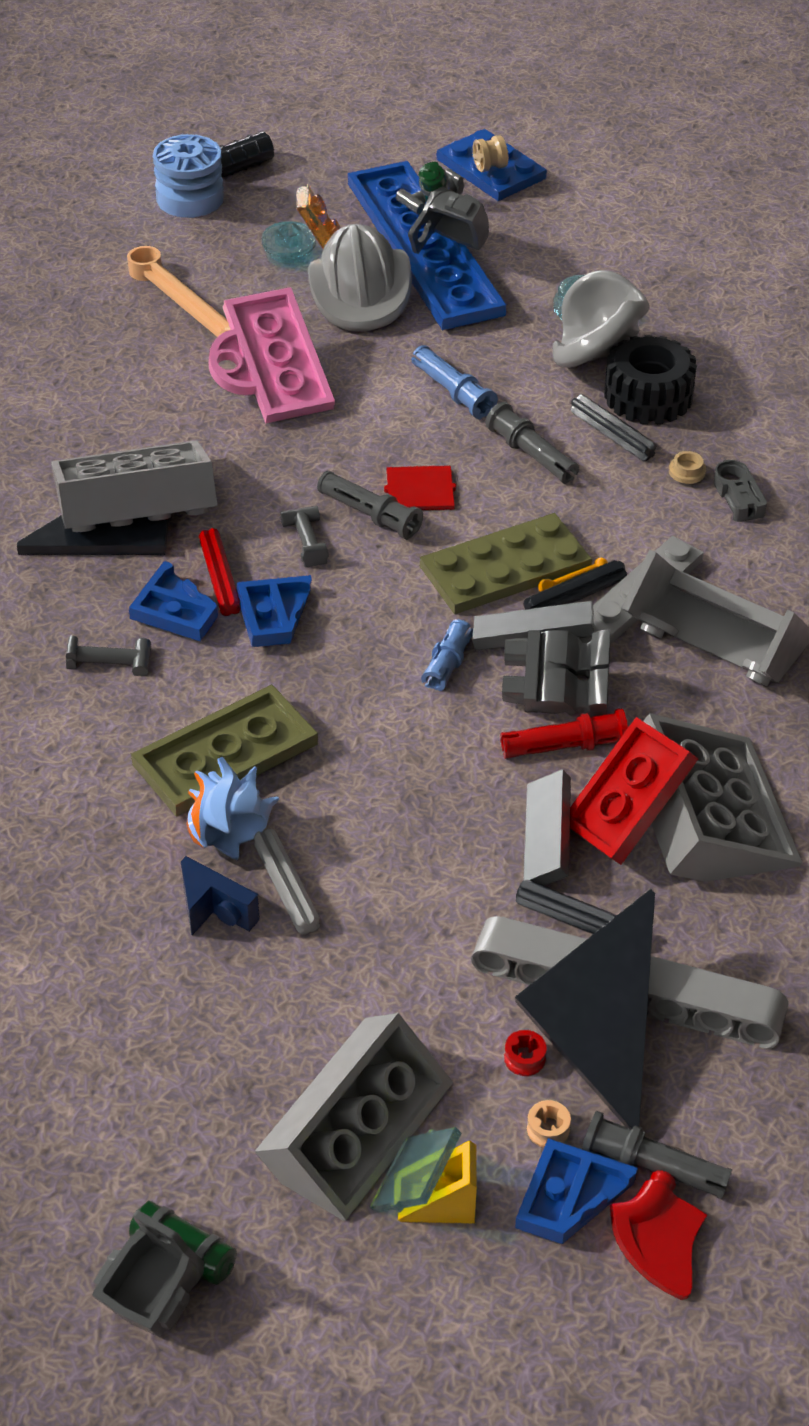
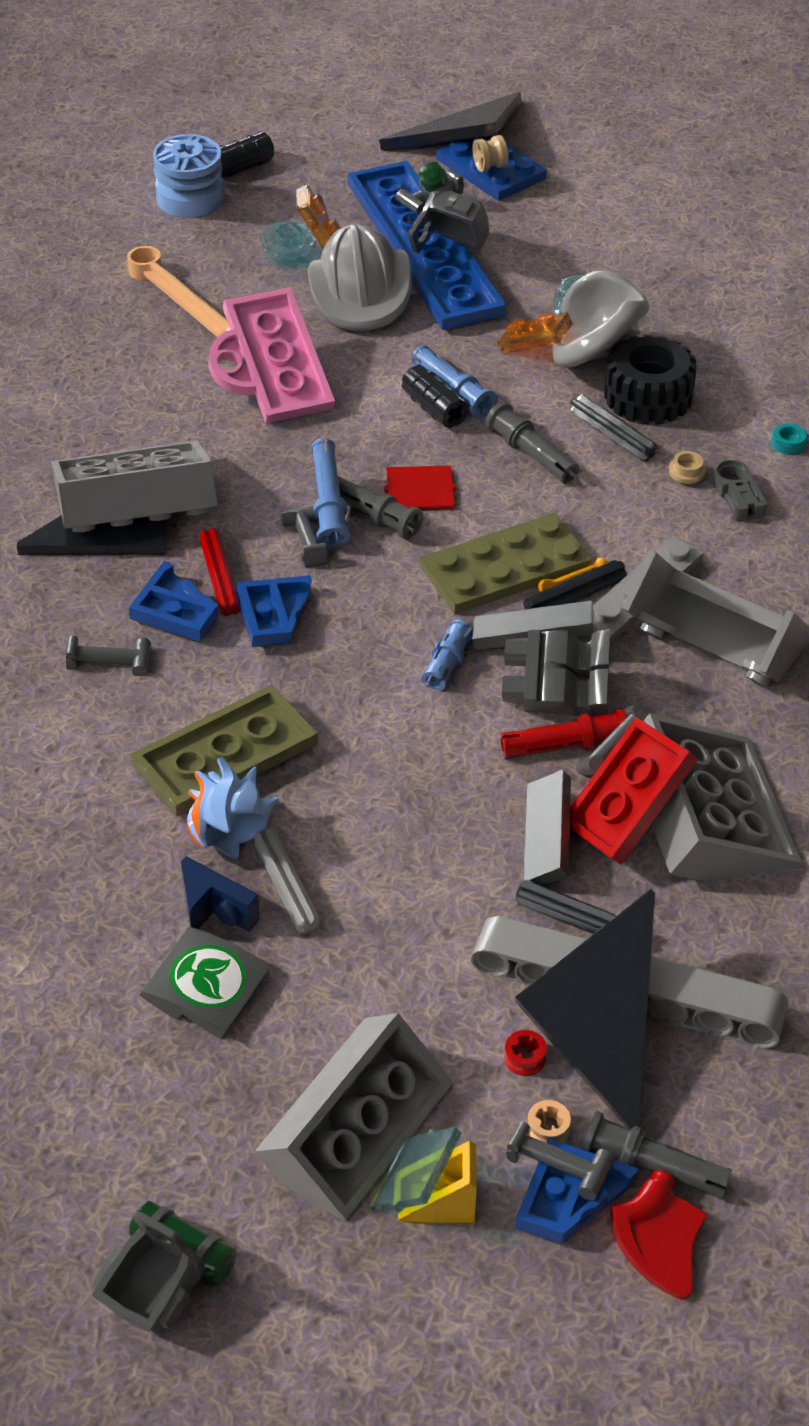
(205, 981): none -> slope
(329, 507): none -> medium blue pin
(434, 396): none -> black axle
(466, 124): none -> black tile
(534, 333): none -> clear orange plate
(592, 1173): none -> dark grey piece
(596, 758): none -> dark grey piece
(789, 439): none -> teal tile

